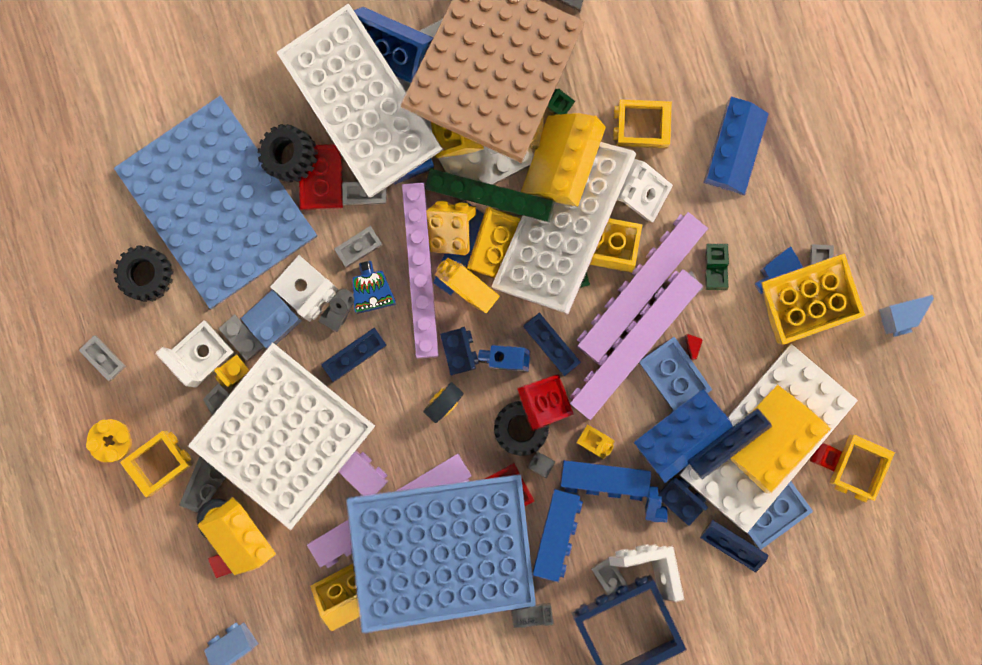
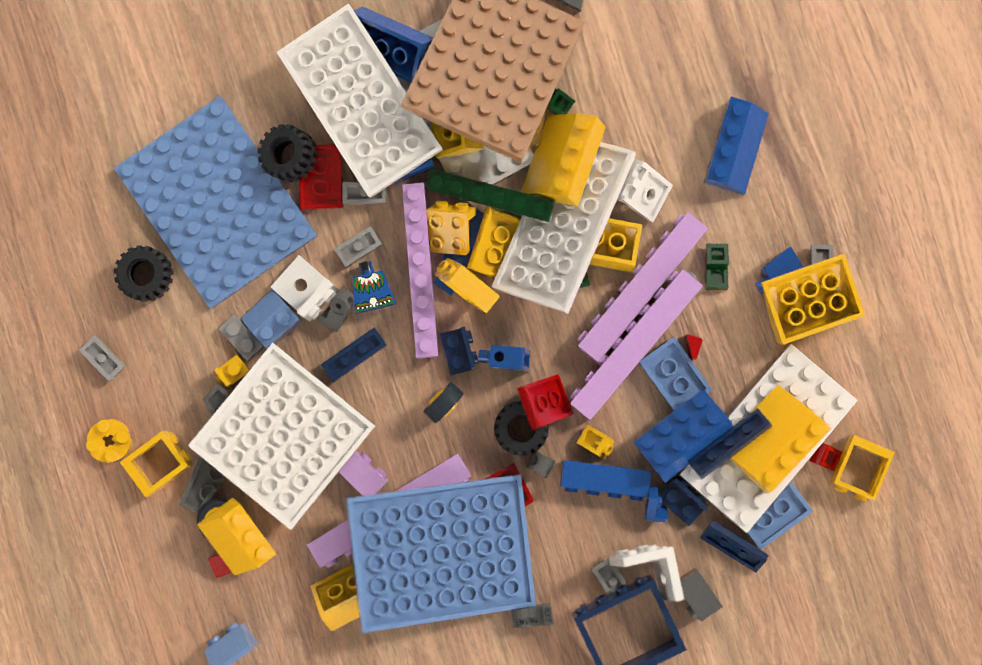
(185, 359): white bracket -> none
(551, 344): dark blue plate -> none
(556, 535): blue brick -> none
(665, 124): yellow window -> none
(698, 596): none -> dark grey brick
(904, 316): medium blue slope -> none

